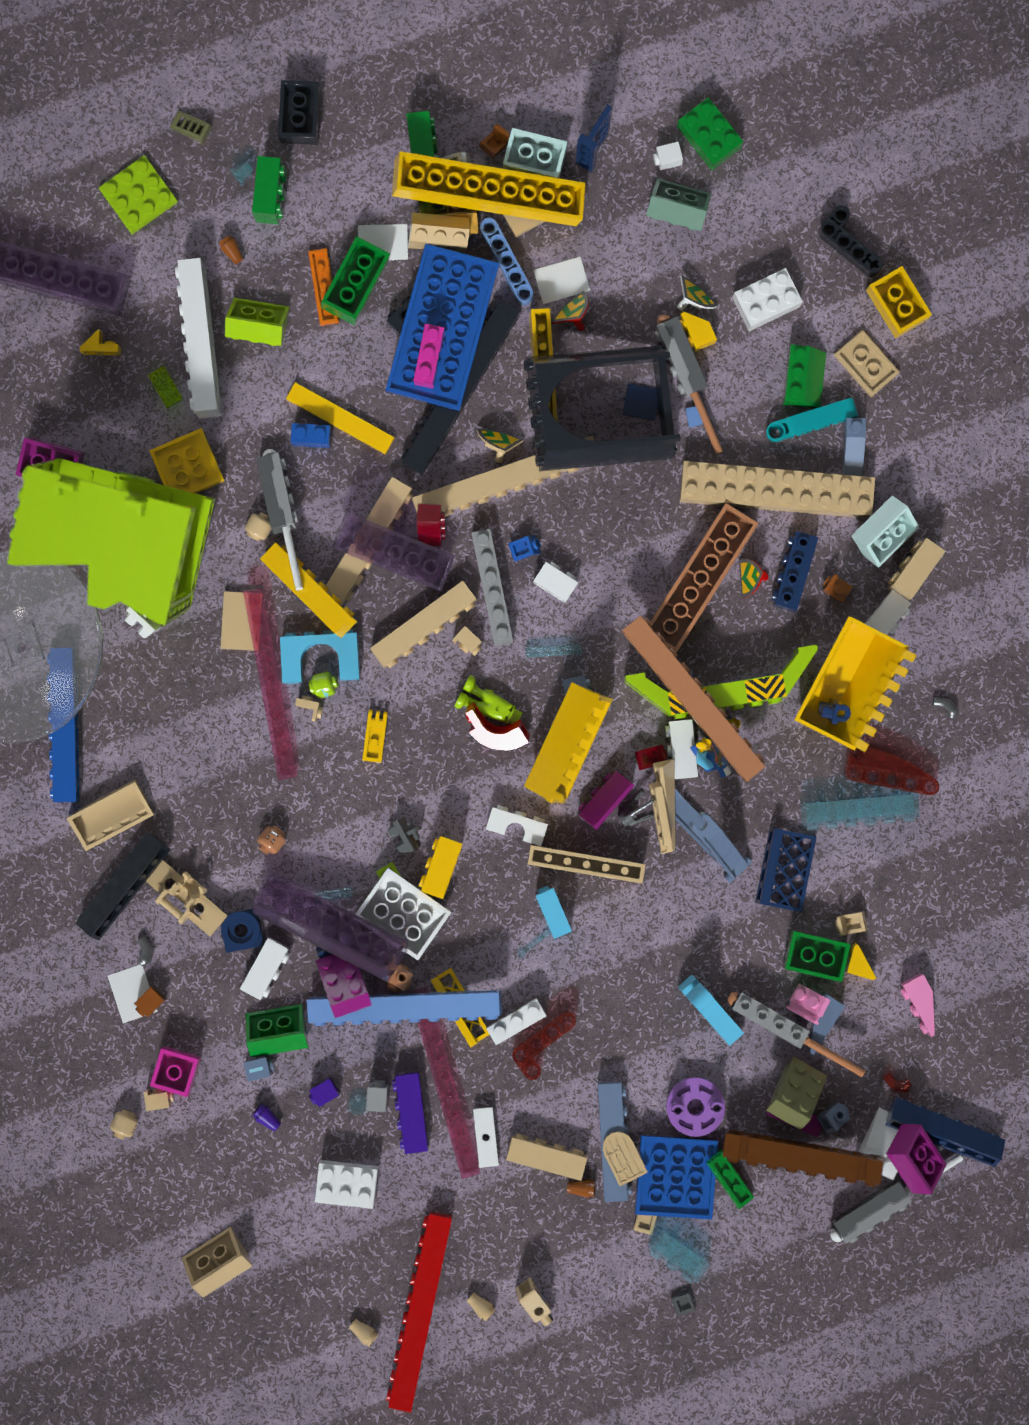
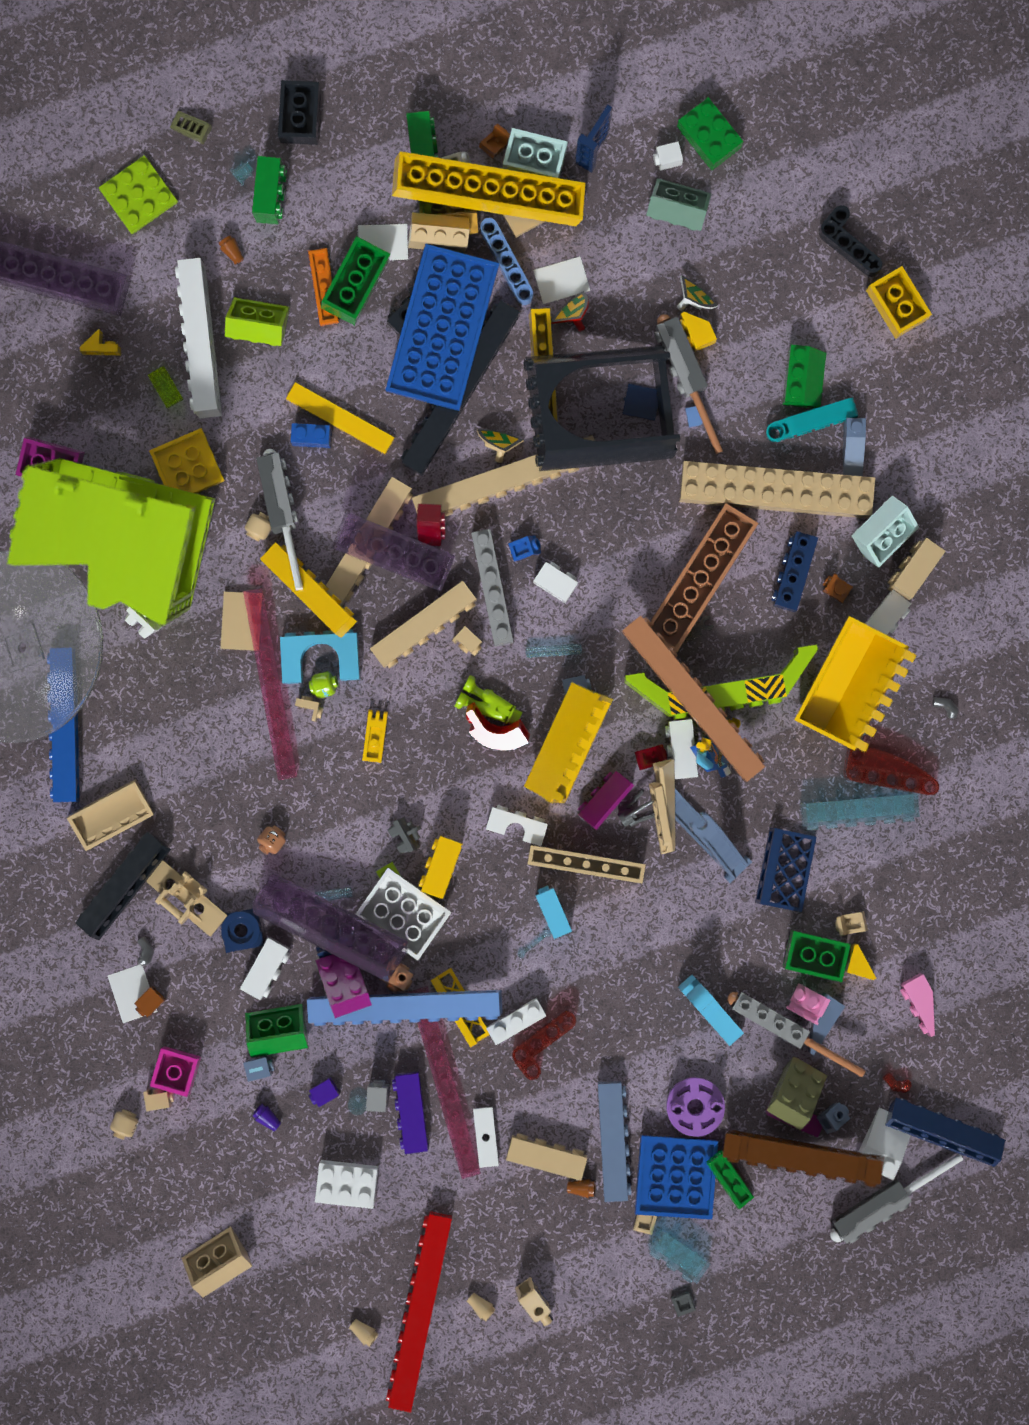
(428, 356): dark pink arch -> none
(623, 1157): tan window -> none
(750, 576): shield -> none
(767, 299): white brick -> none
(830, 711): dark blue hips -> none
(866, 363): tan tile -> none
(916, 1159): magenta brick -> none

